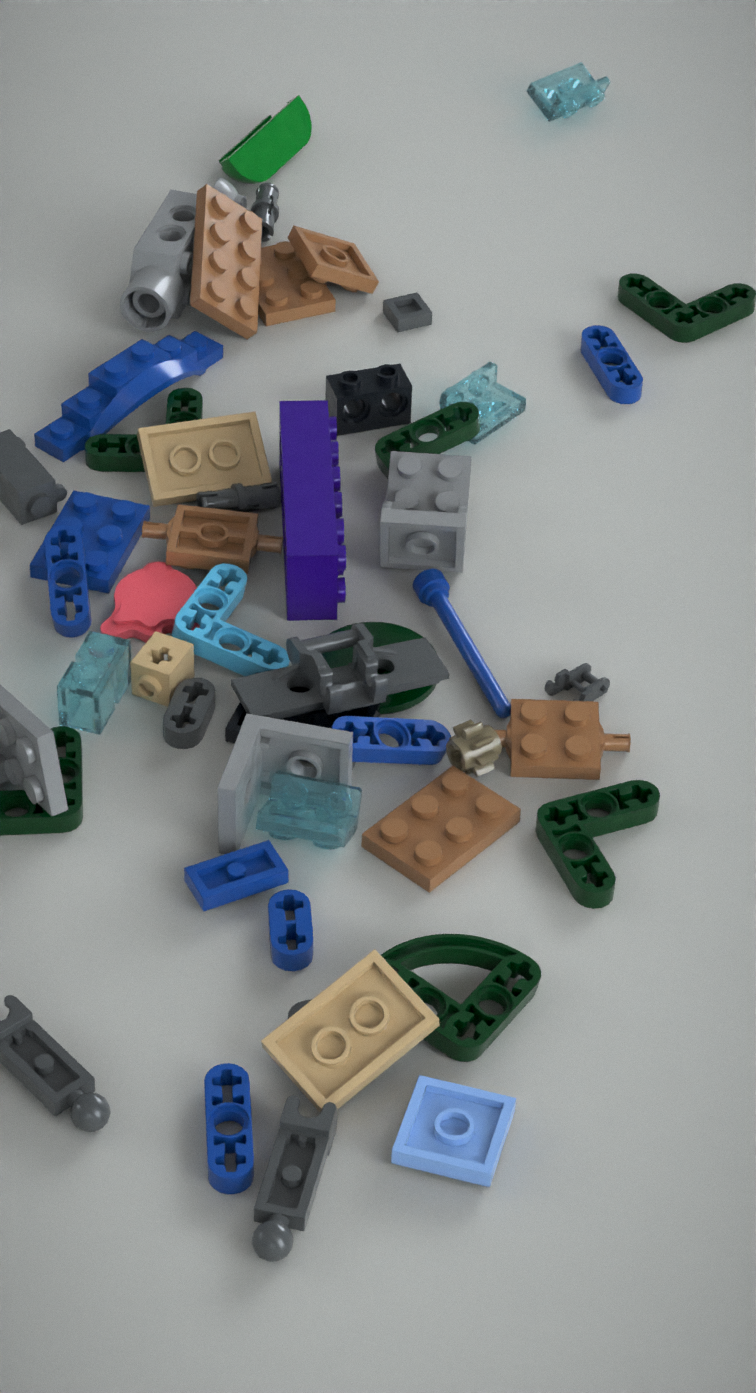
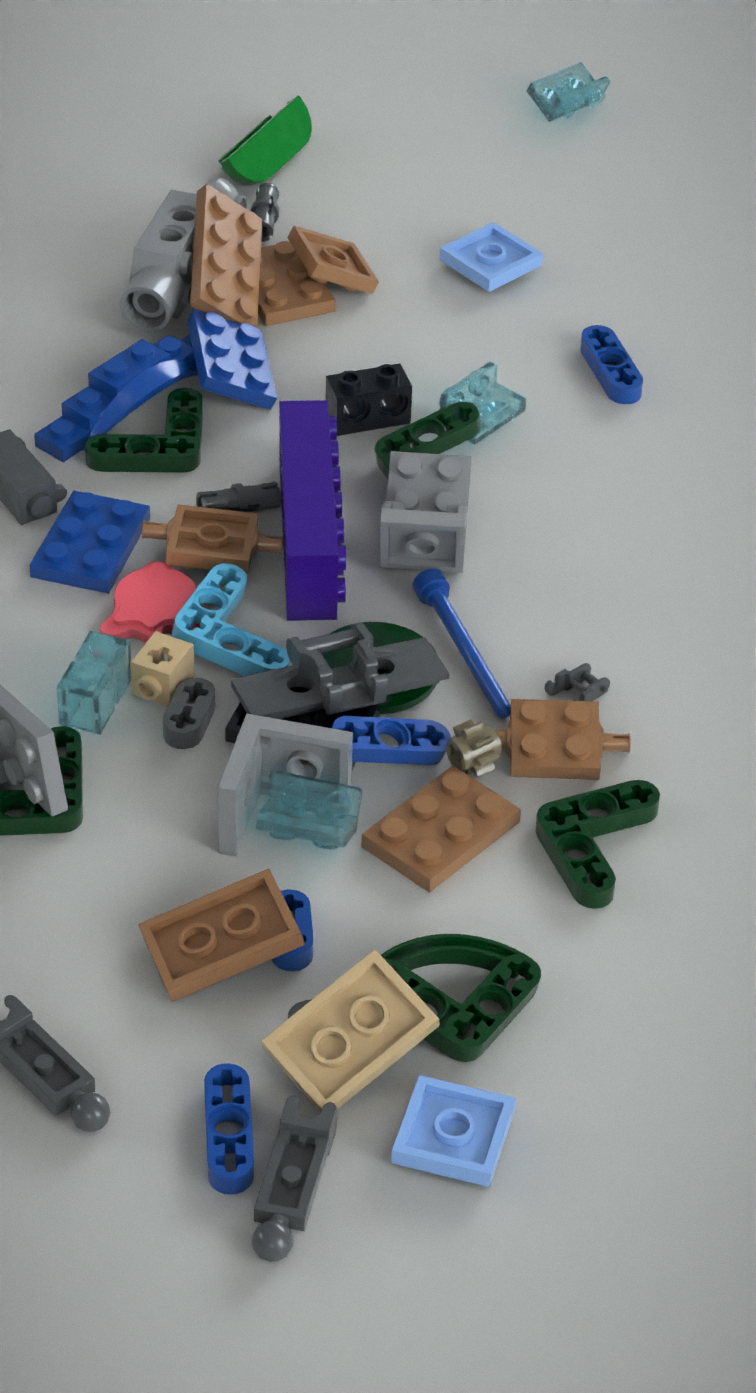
(79, 592): blue beam -> none
(202, 456): tan plate -> none
(221, 934): none -> medium nougat plate
(231, 359): none -> blue plate
(236, 875): blue plate -> none
(407, 312): dark grey tile -> none
(491, 256): none -> light blue plate
(681, 320): dark green beam -> none

